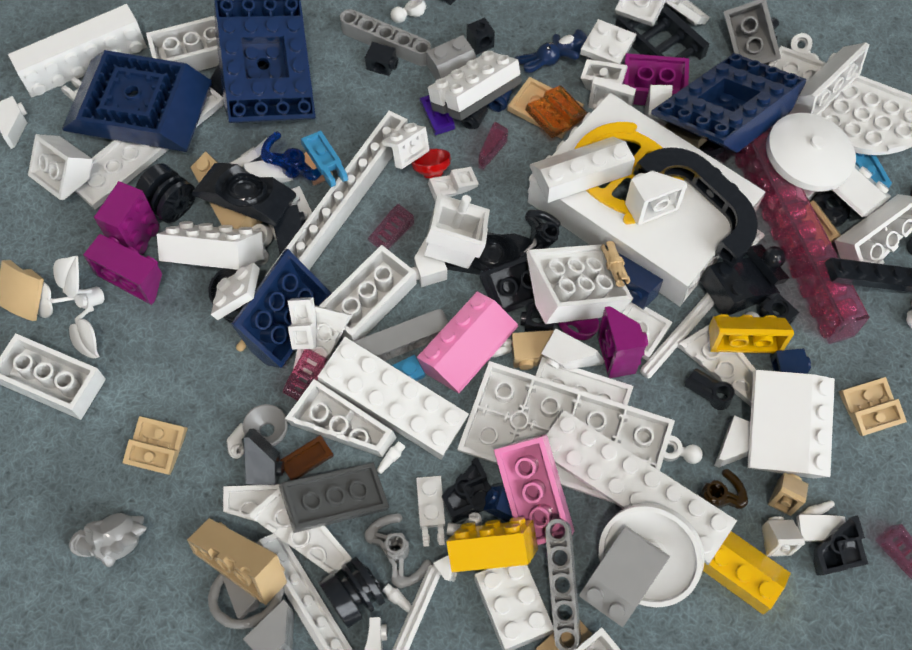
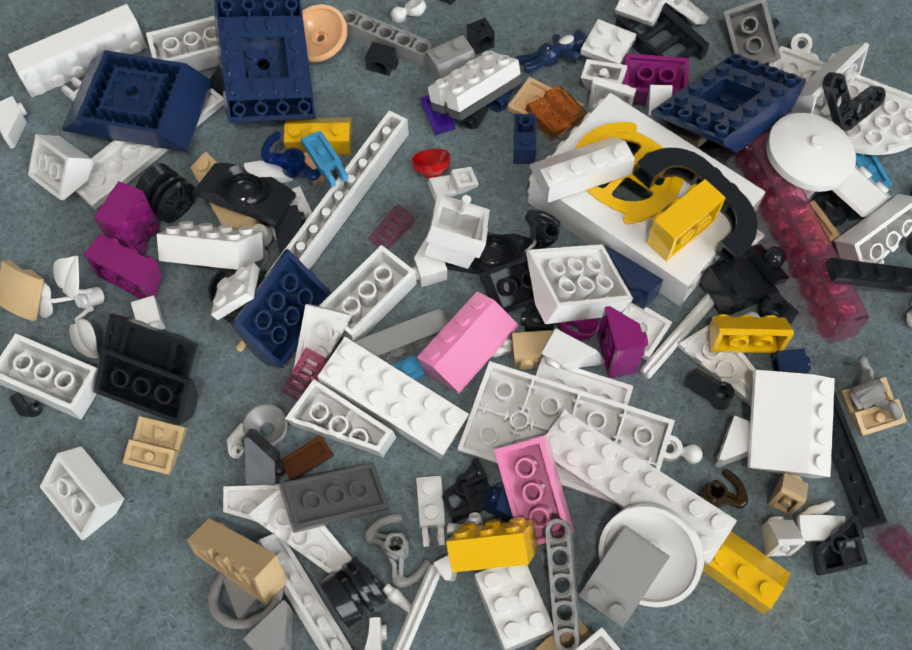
(25, 409): none -> black arm
(81, 491): none -> white slope
(108, 538): light grey head -> none
(145, 387): none -> black slope
(148, 312): none -> white brick
(150, 344): none -> black slope
(249, 155): white tile -> none
(303, 326): white slope -> none
(327, 24): none -> light nougat dish
(336, 130): none -> yellow slope
(391, 456): white piece -> none
(407, 144): white bracket -> none
(493, 144): clear pink slope -> none
(524, 139): none -> dark blue slope
(615, 264): tan pin -> none
(653, 196): white slope -> none
(685, 219): none -> yellow brick
(847, 115): none -> black beam
(853, 472): none -> black plate
(872, 392): none -> light grey piece

